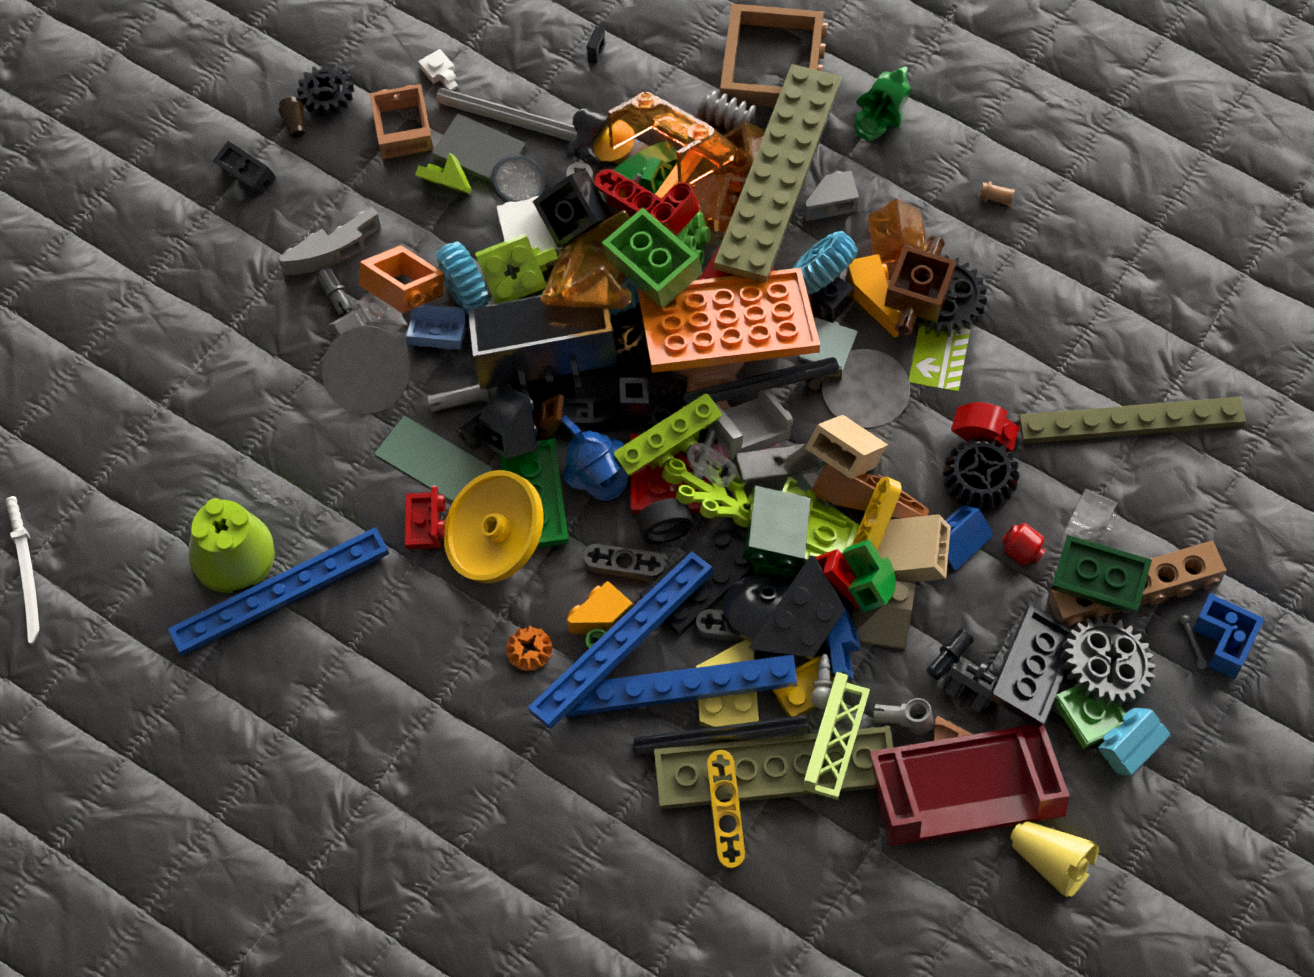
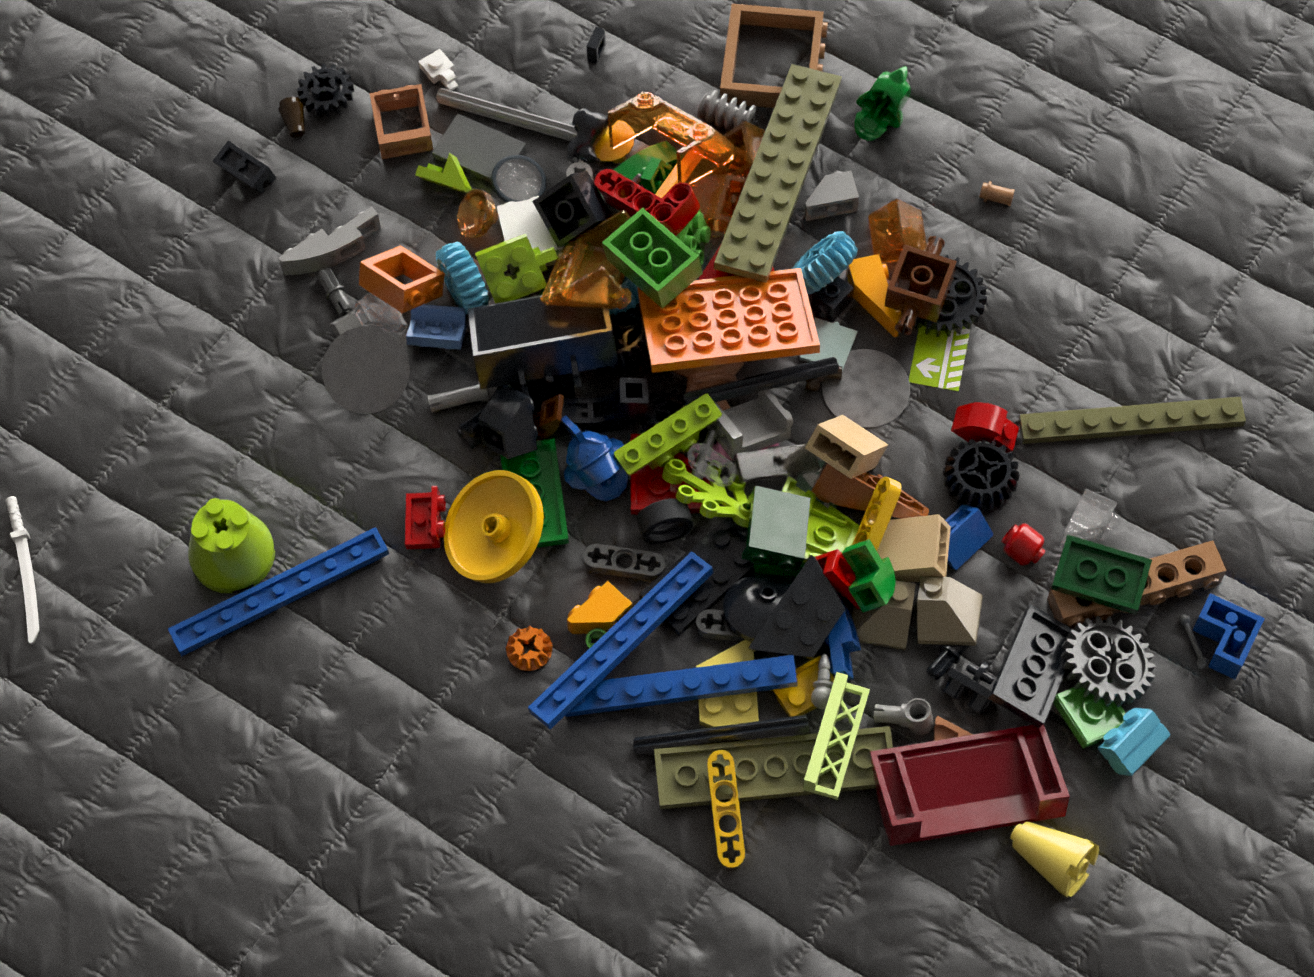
(430, 458): sand green sticker -> none
(472, 213): none -> clear orange piece
(947, 612): none -> dark tan slope

